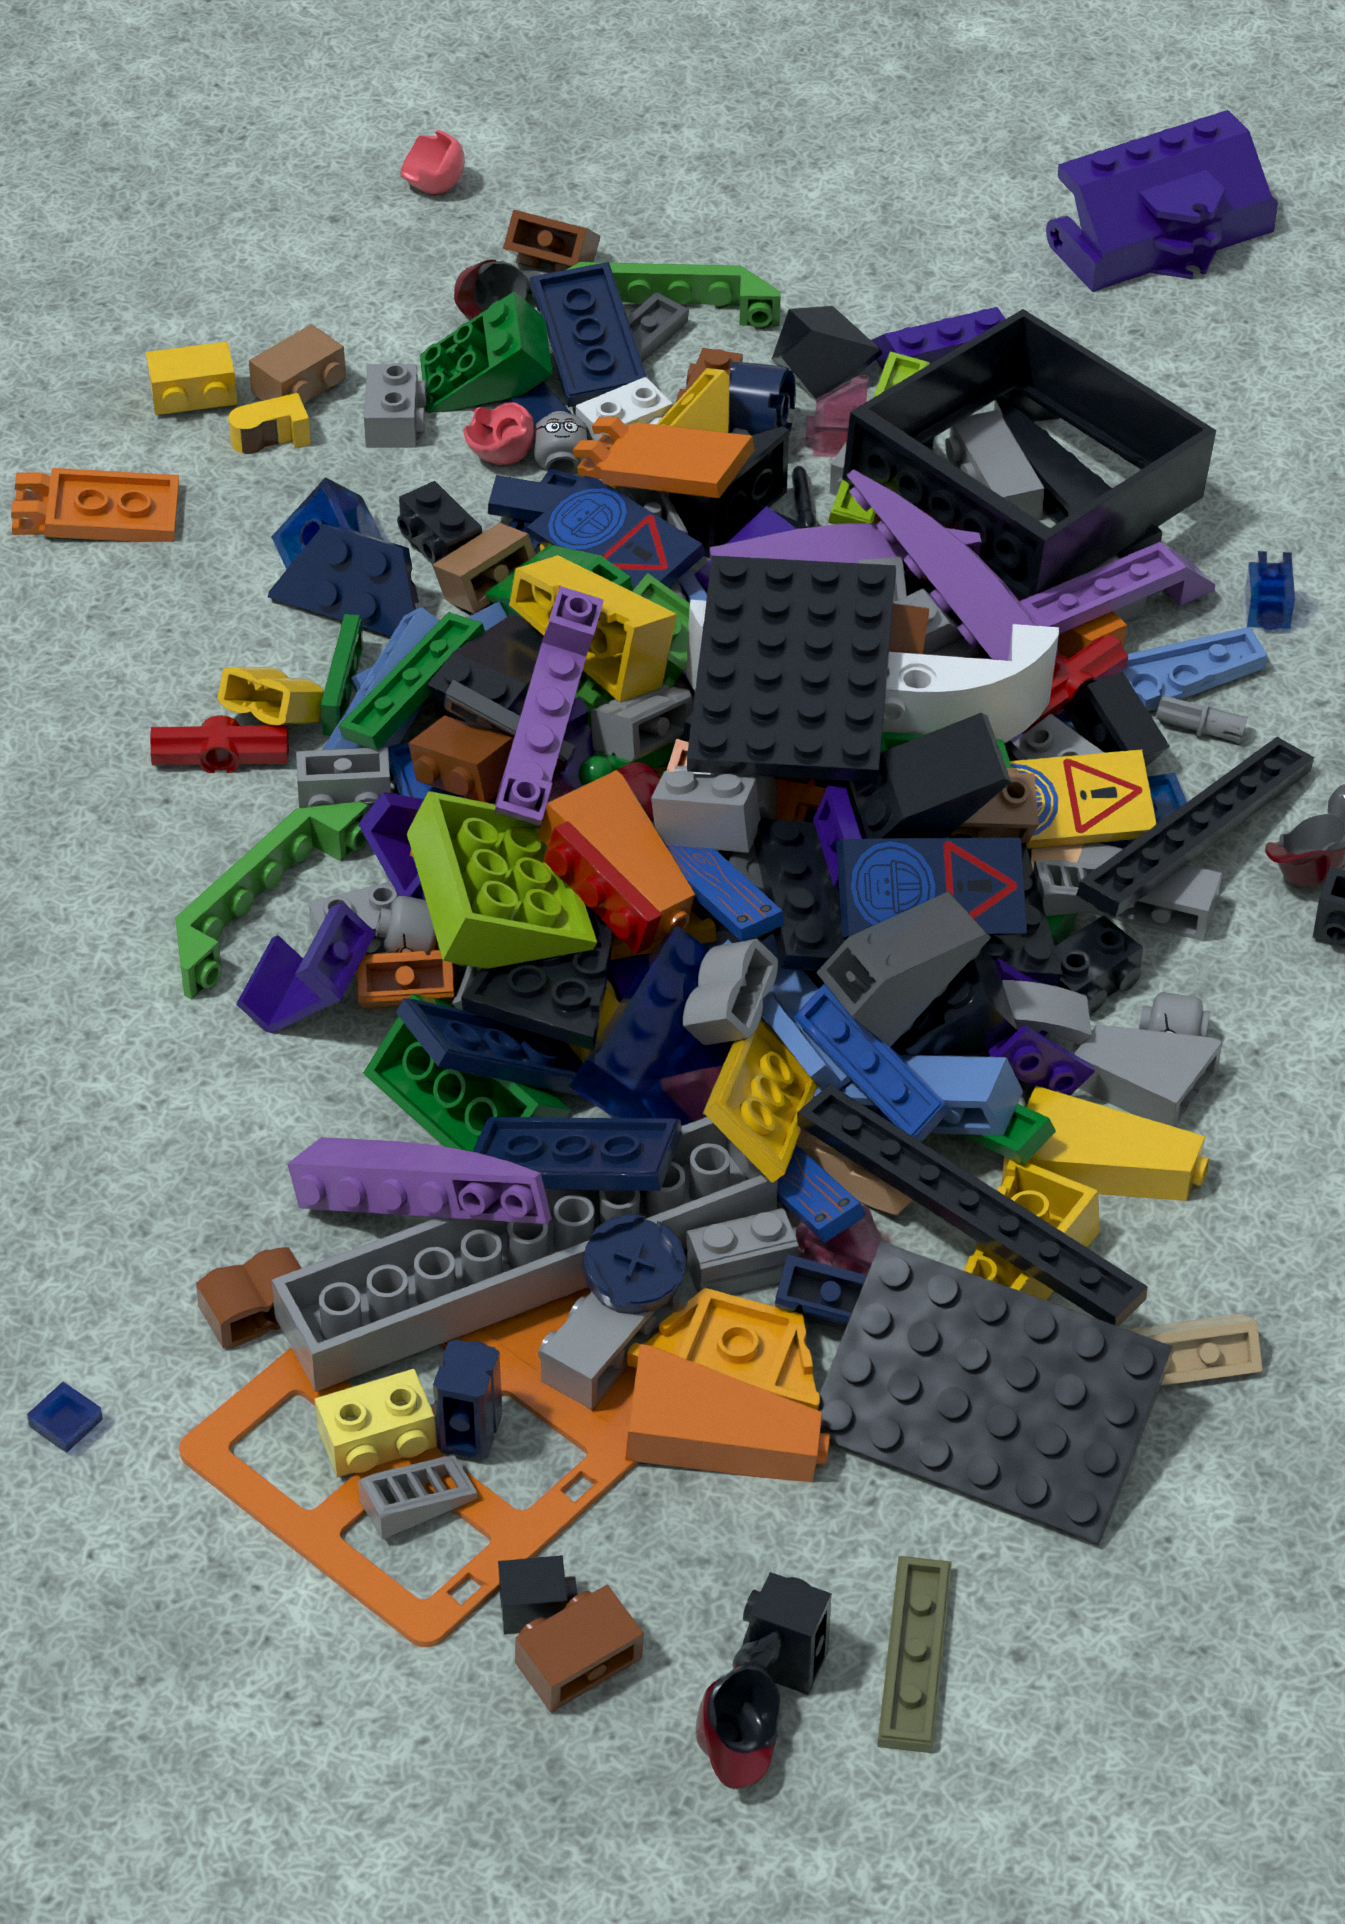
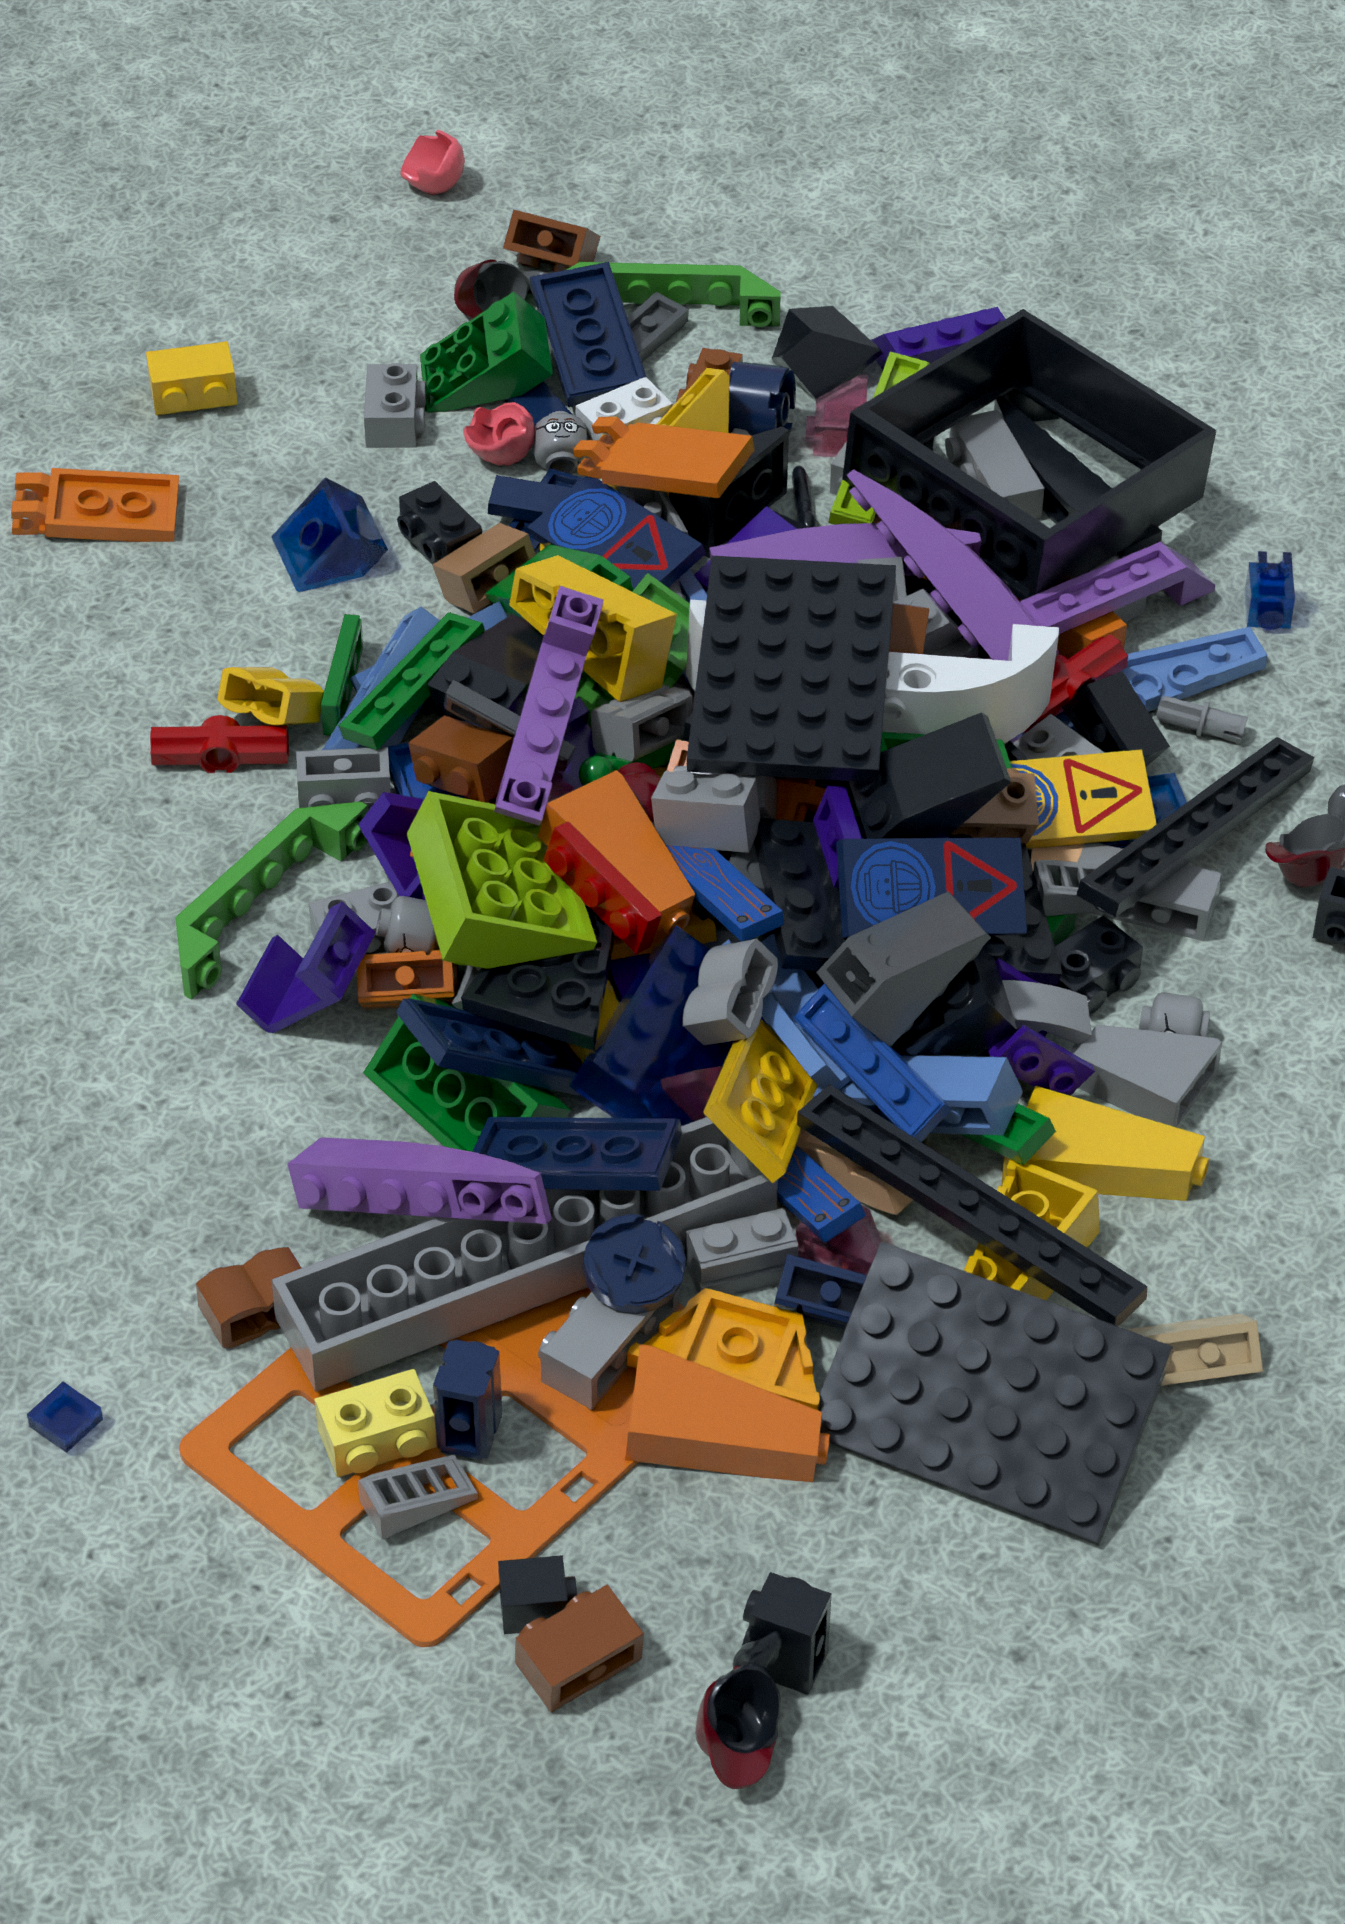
(269, 424): yellow leg -> none
(299, 364): medium nougat brick -> none
(352, 576): dark blue wing -> none
(914, 1654): olive tile -> none
(1163, 202): dark purple piece -> none

